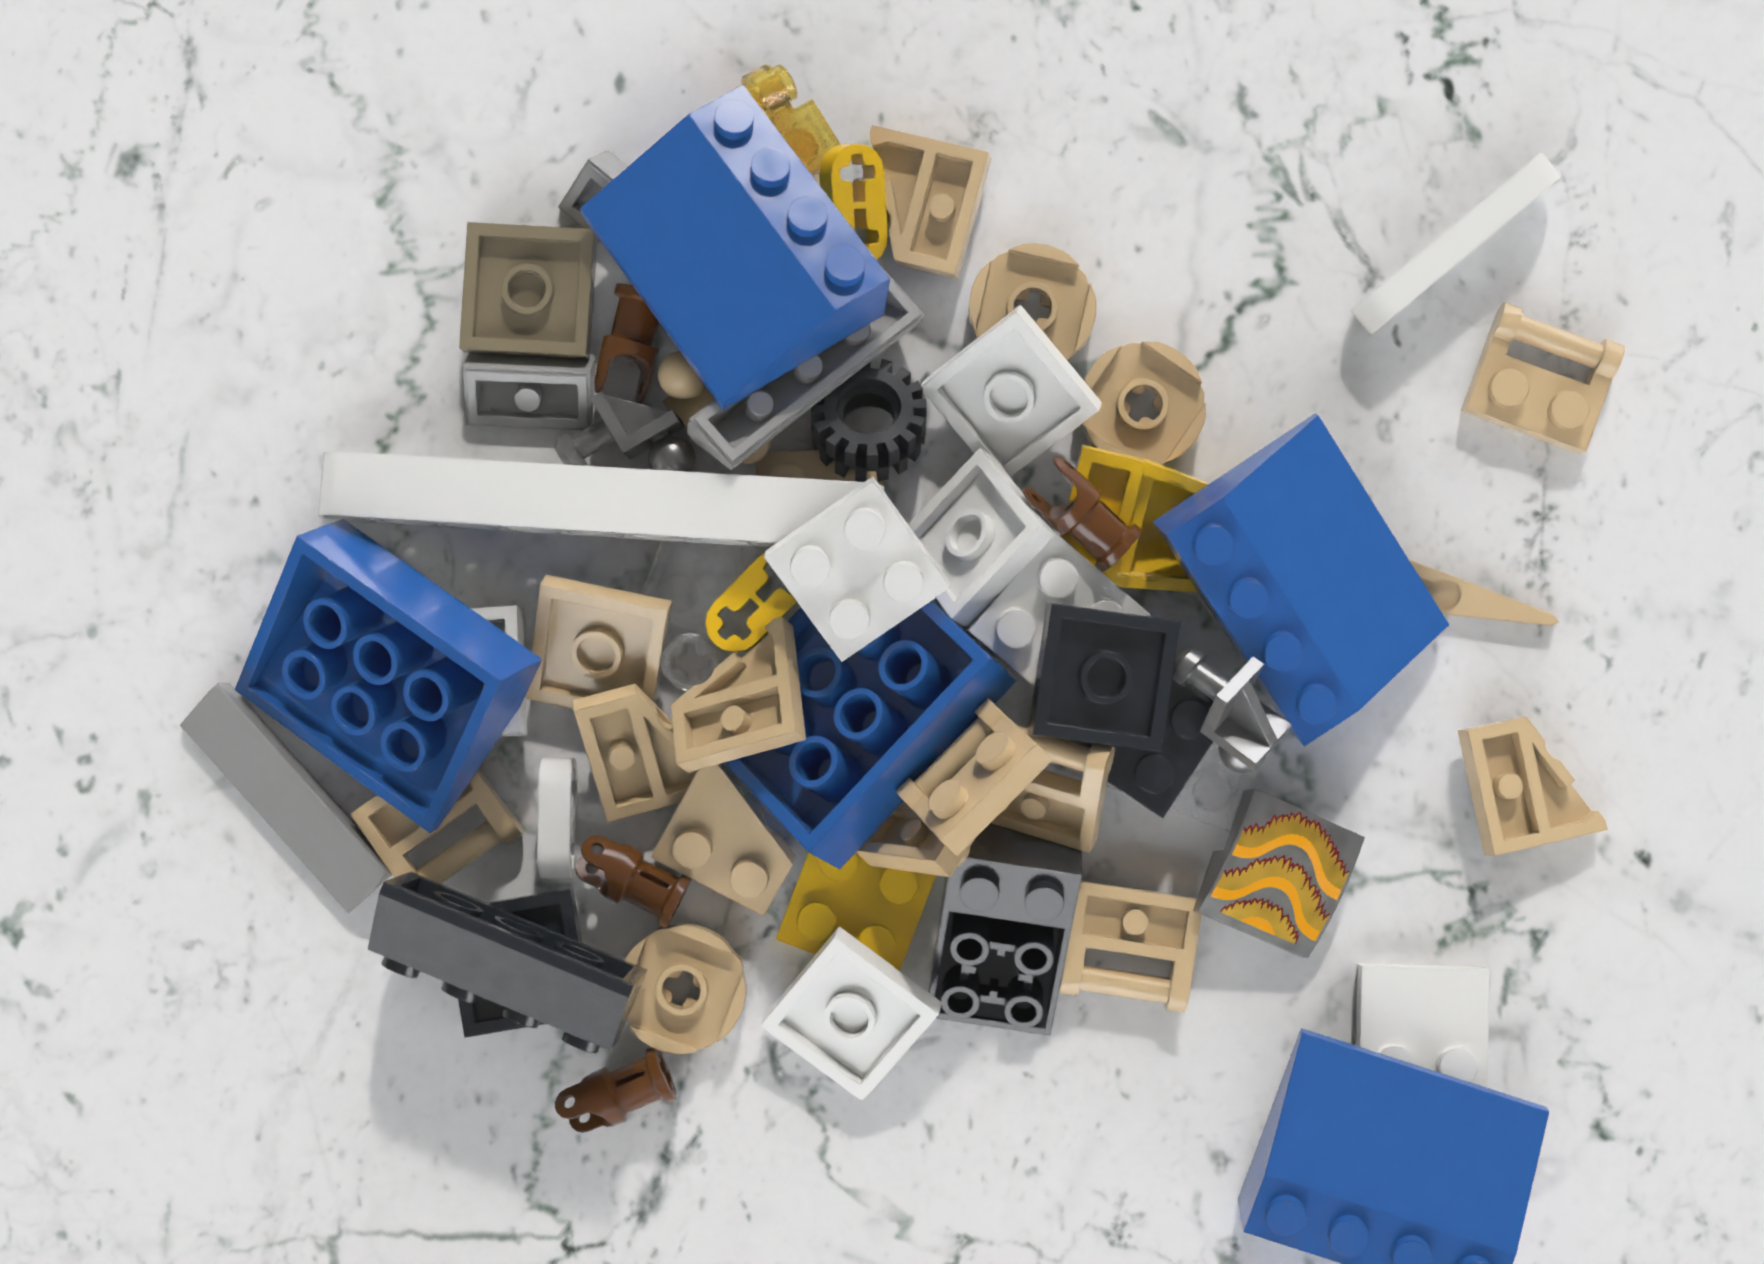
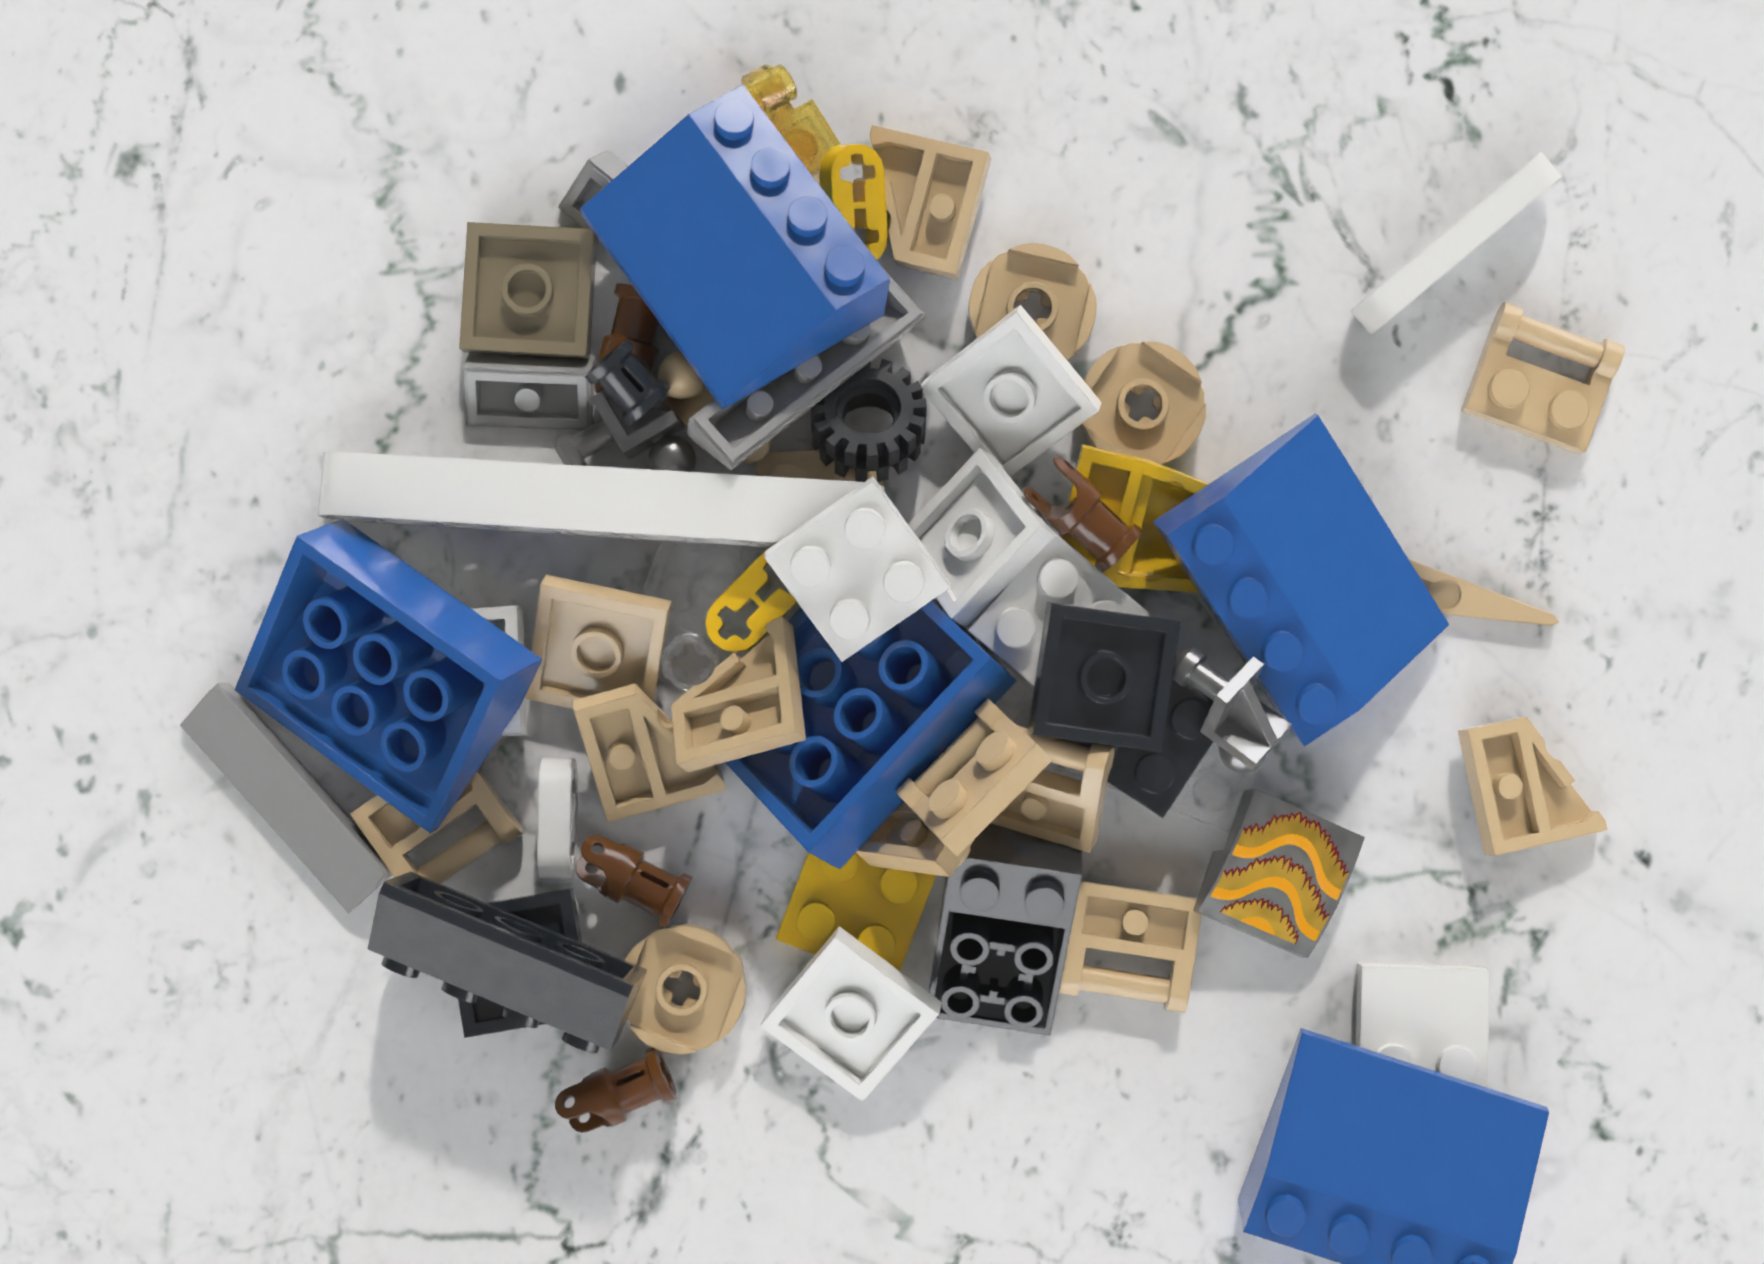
(627, 382): none -> black bush
(725, 842): tan wing -> none

